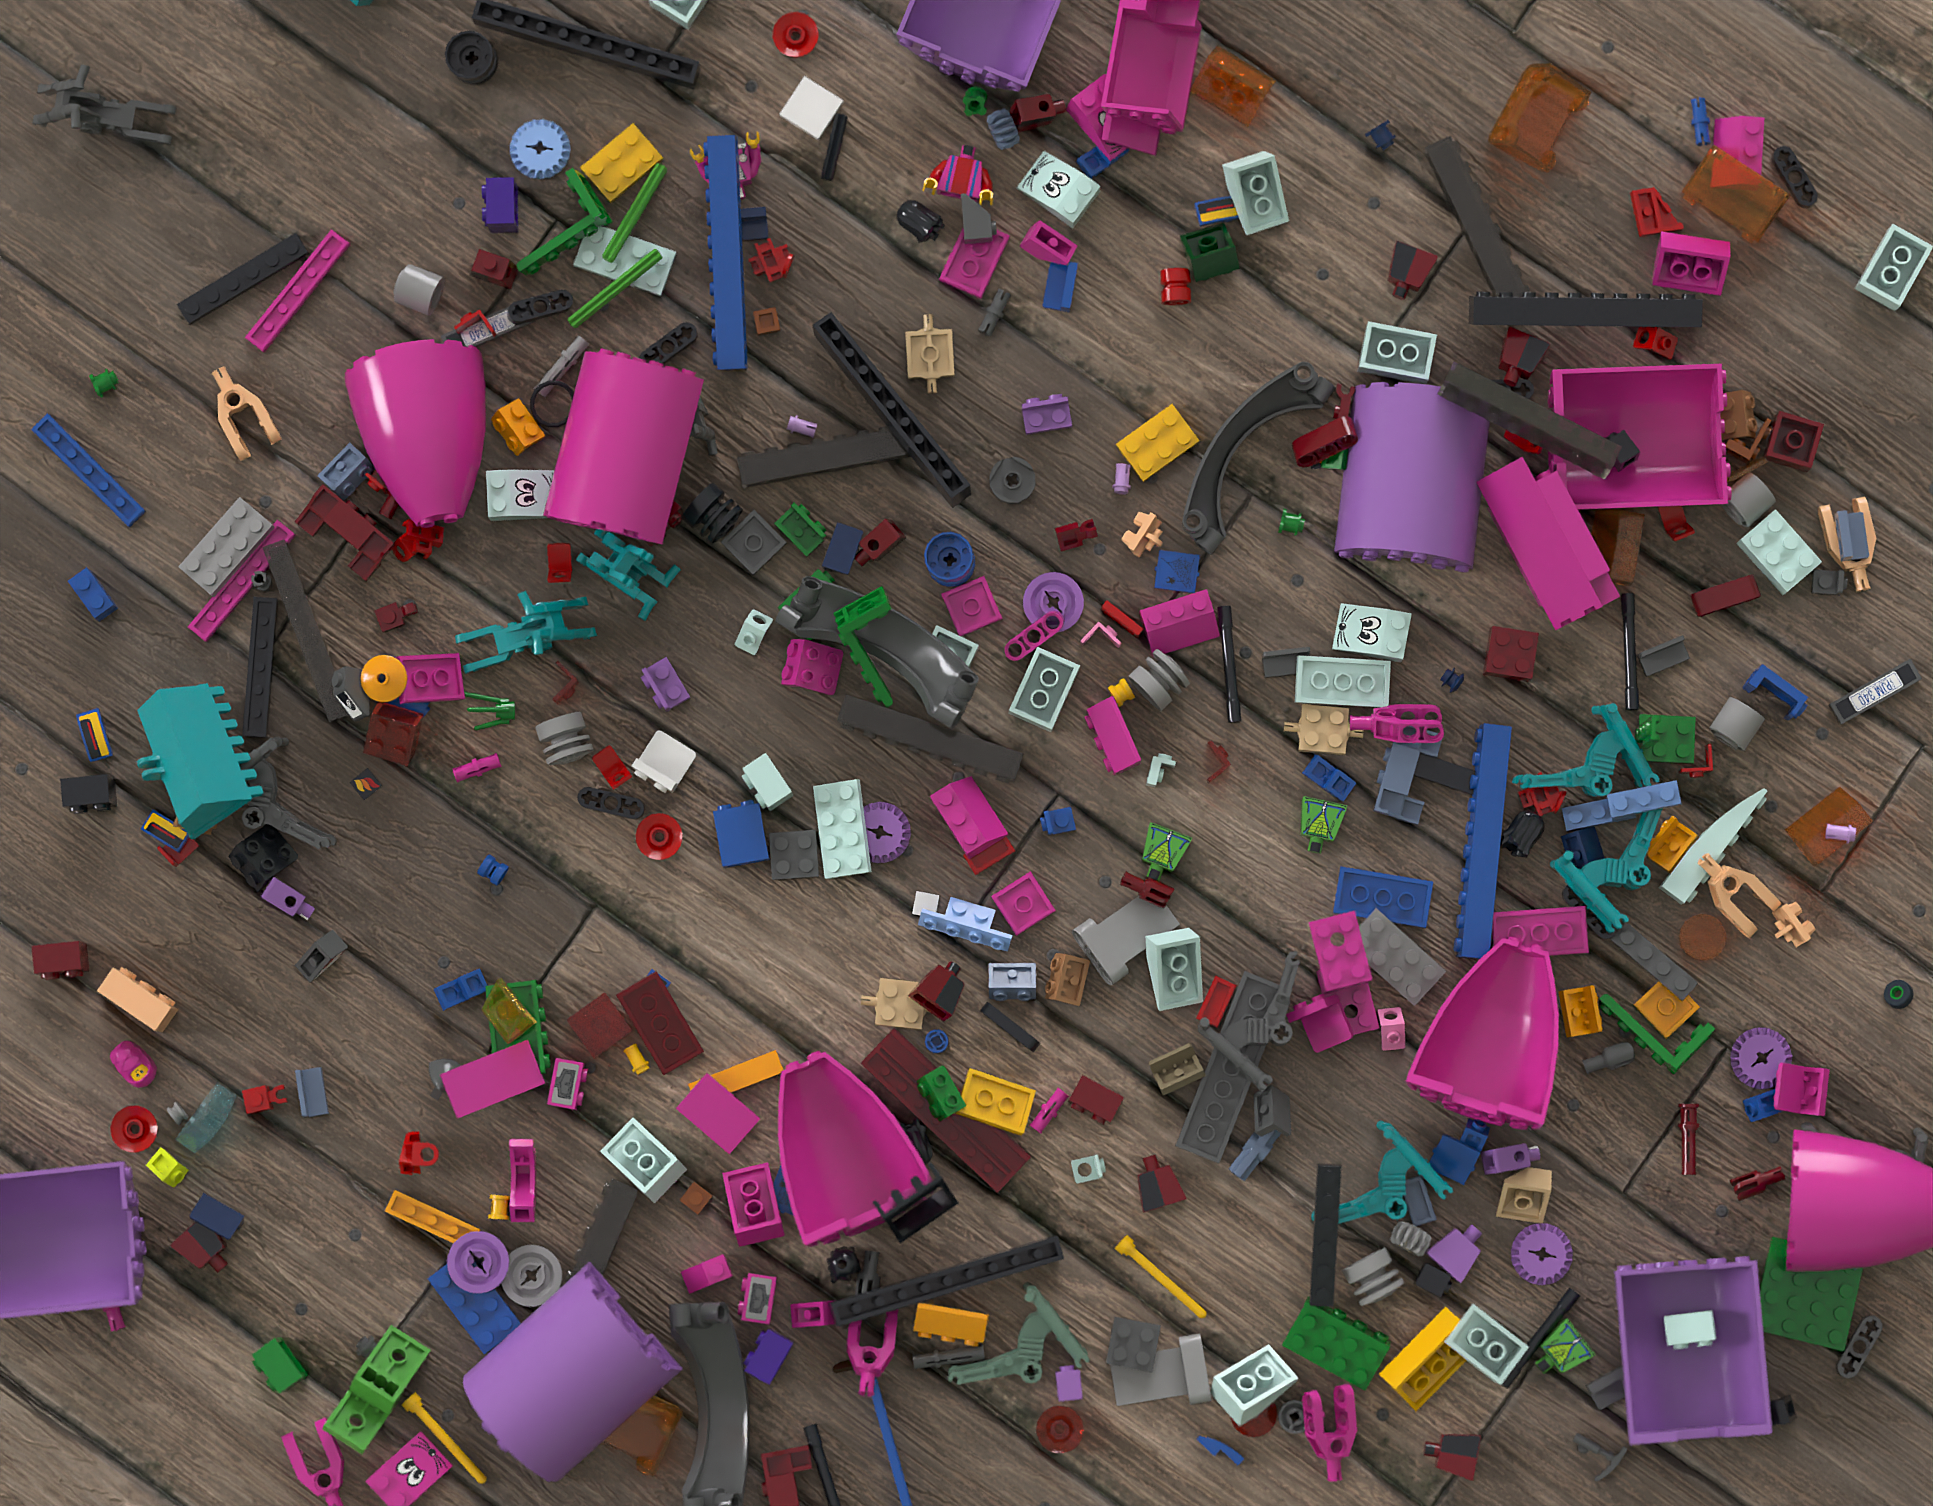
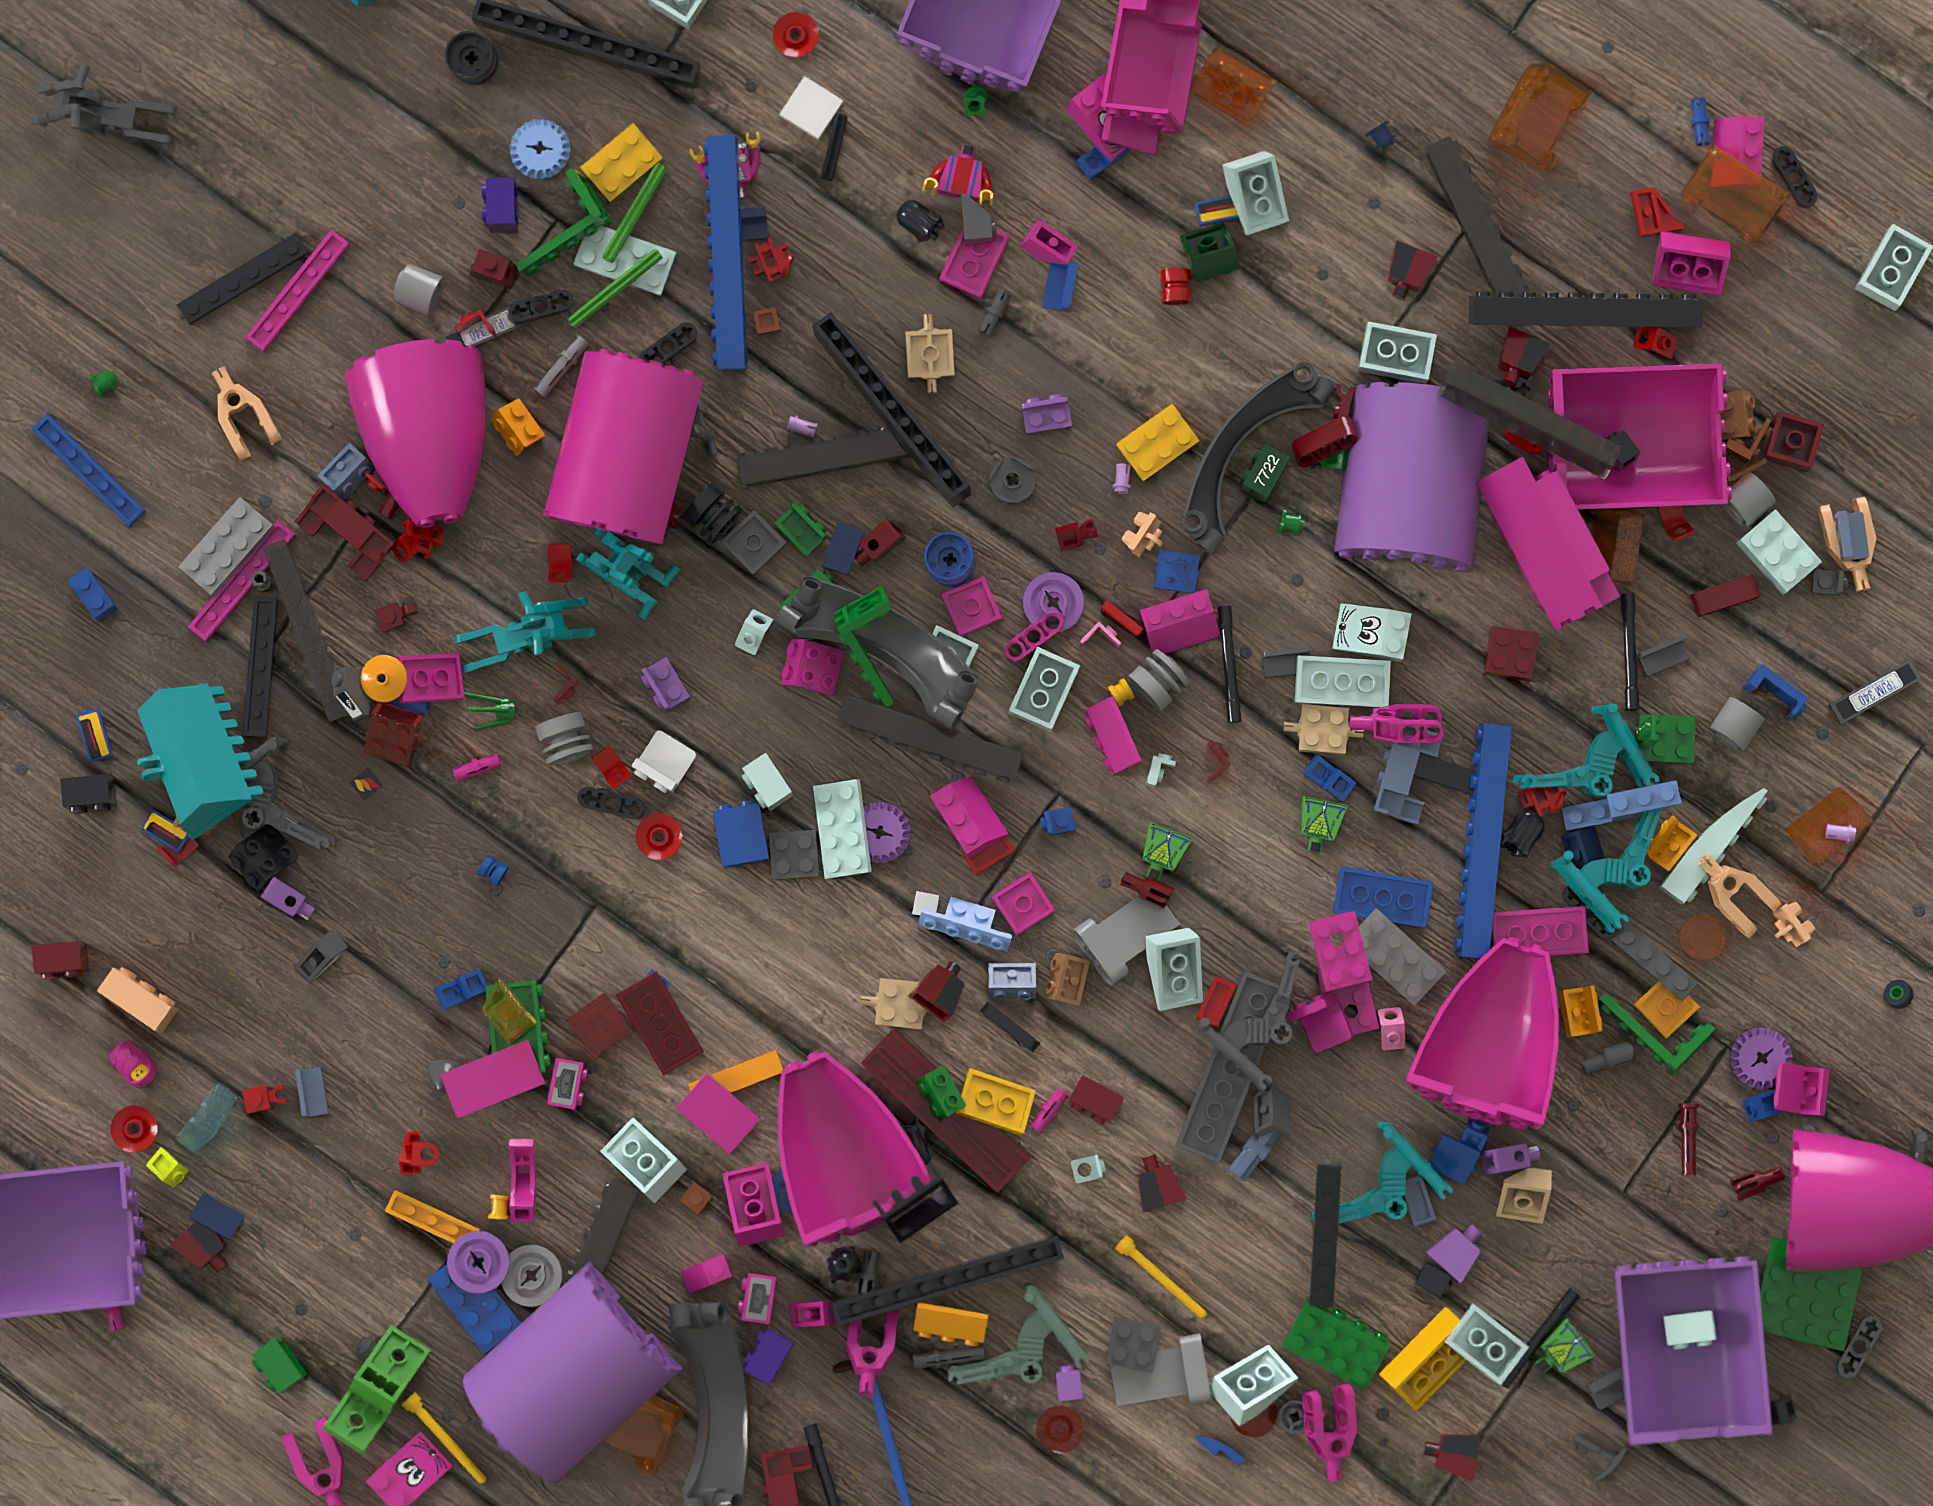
(177, 1113): light grey bush -> none
(517, 493): light aqua slope -> none
(532, 403): black piece -> none
(636, 1059): yellow pin -> none
(937, 1044): blue wheel -> none
(1003, 129): sand blue gear -> none
(1035, 111): dark red torso -> none
(1059, 188): light aqua slope -> none
(1176, 1069): dark tan bracket -> none
(1265, 473): none -> dark green brick
(1373, 1277): light grey wheel -> none
(1410, 1238): light grey gear -> none
(1452, 680): dark blue wheel -> none
(1529, 1265): medium lavender gear -> none
(1698, 772): red bracket -> none

